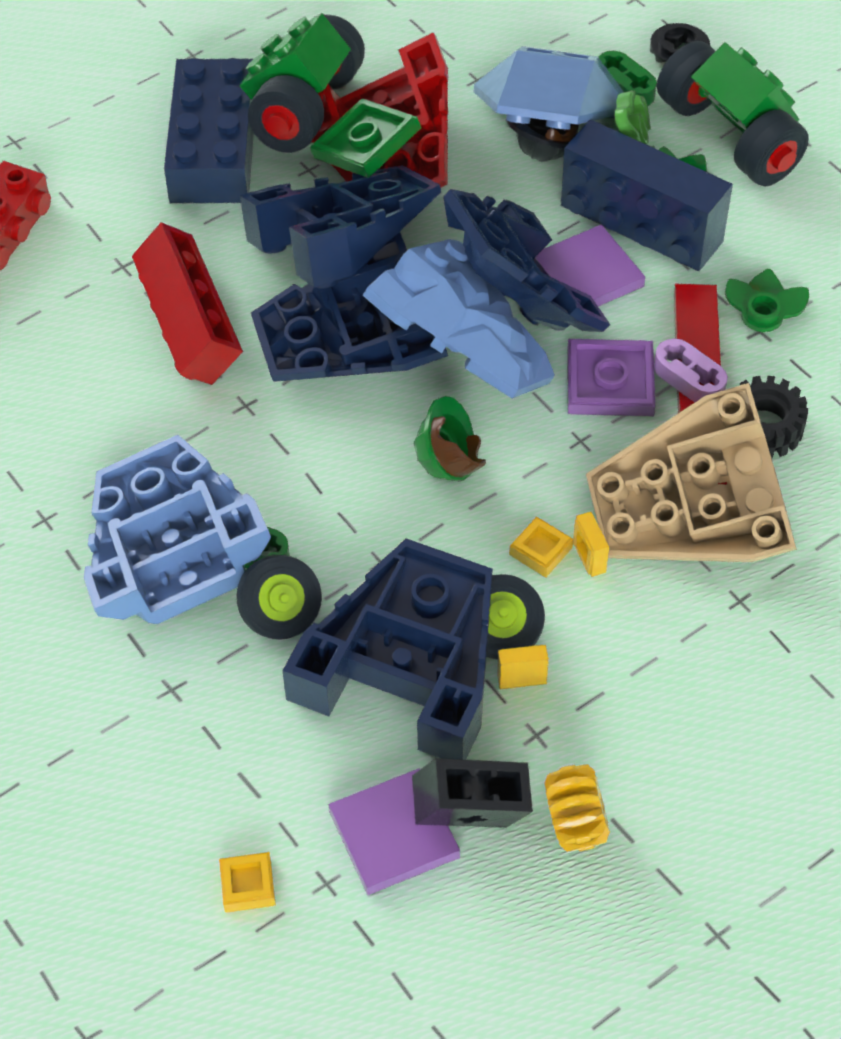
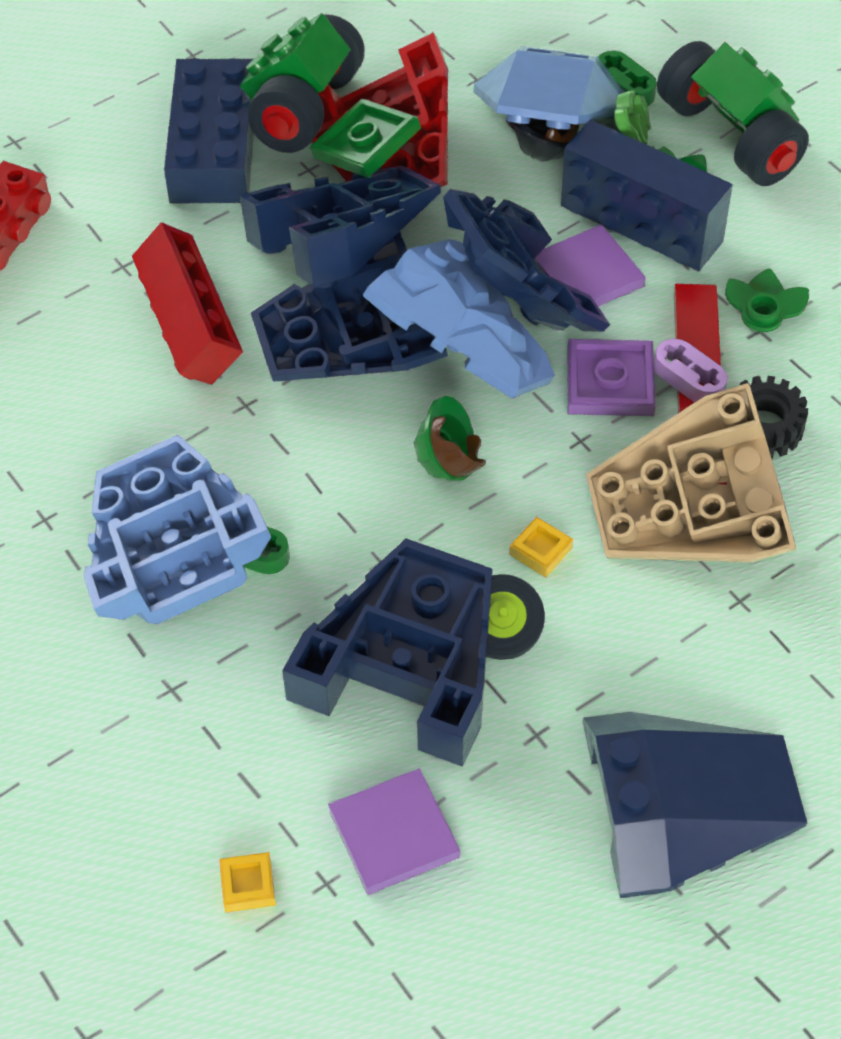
(279, 597): black wheel -> none
(471, 793): black brick -> none
(522, 666): yellow tile -> none
(577, 808): yellow gear -> none
(590, 544): yellow tile -> none
(671, 36): black gear -> none
(688, 796): none -> dark blue wedge

